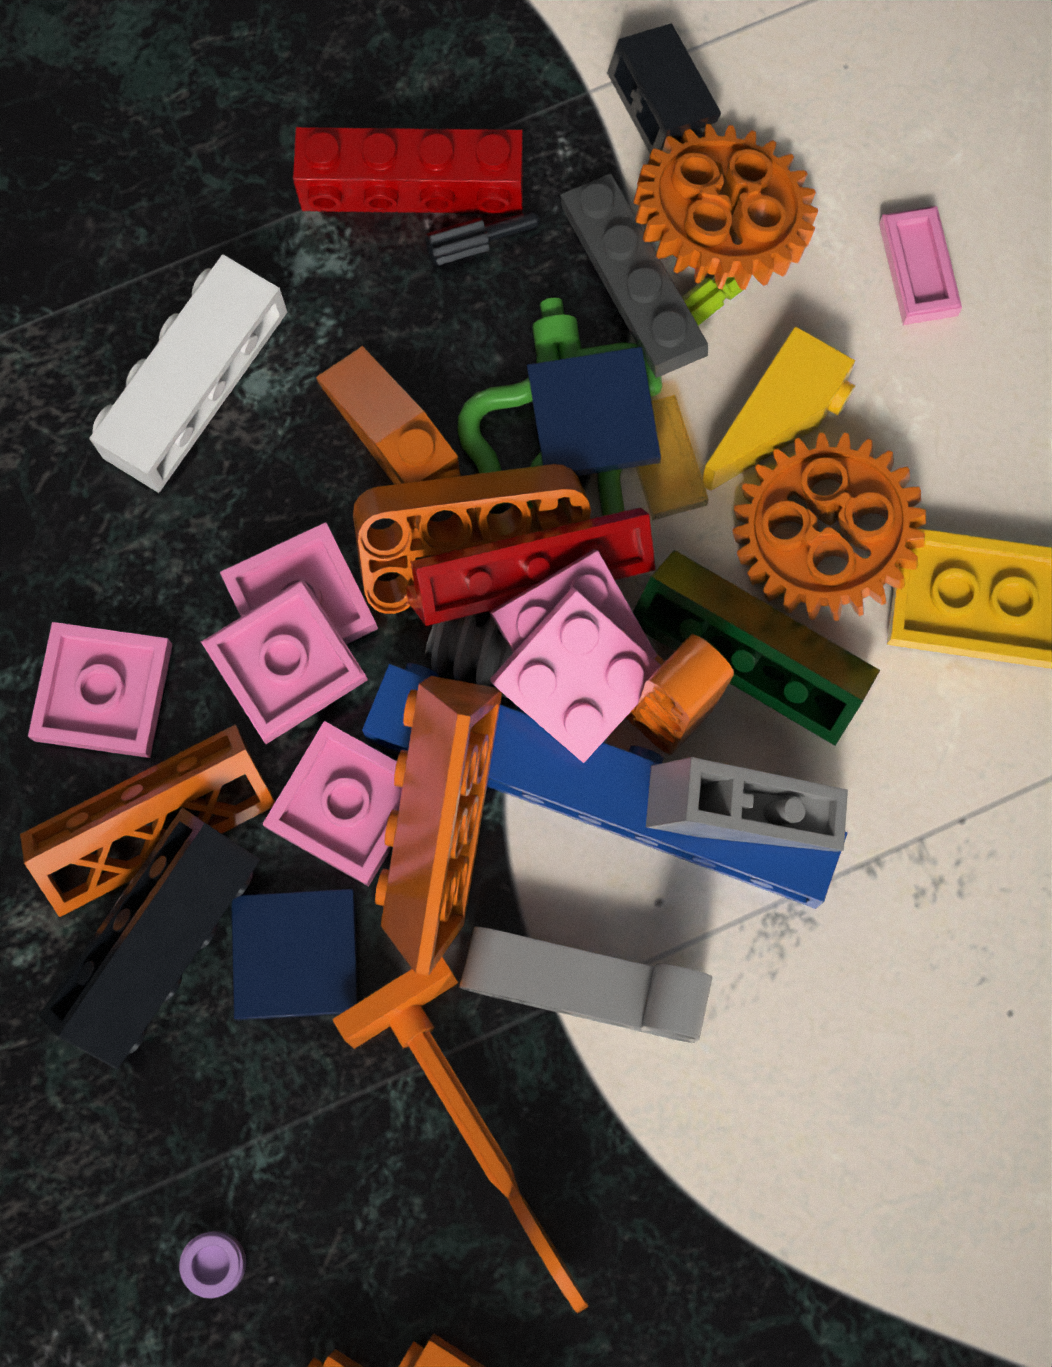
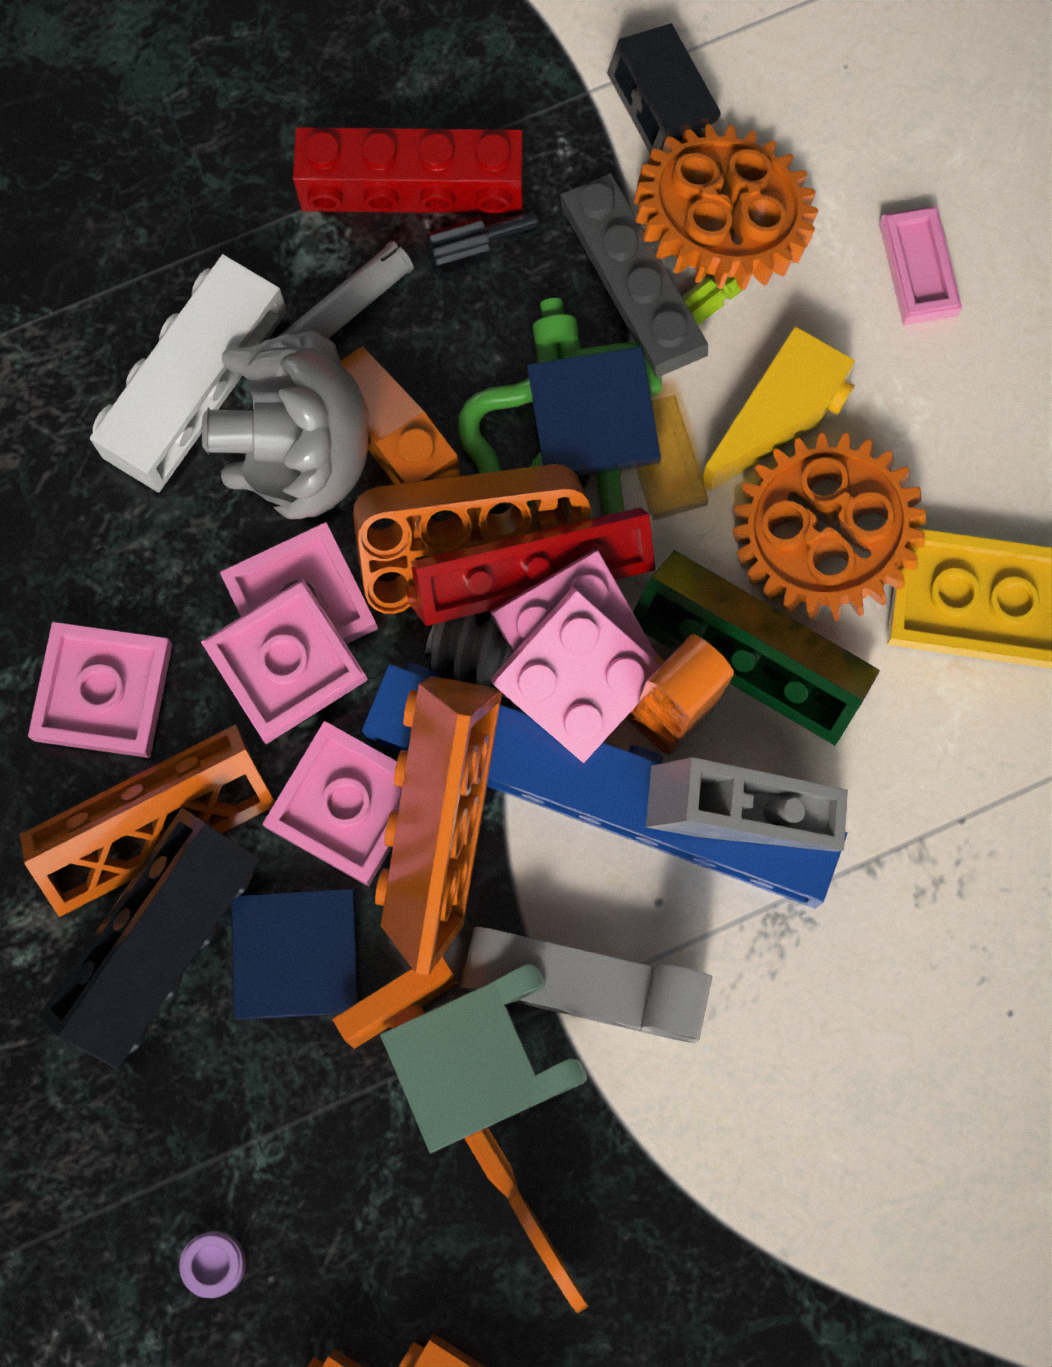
(305, 429): none -> light grey piece
(355, 293): none -> light grey pin
(468, 1064): none -> sand green flag

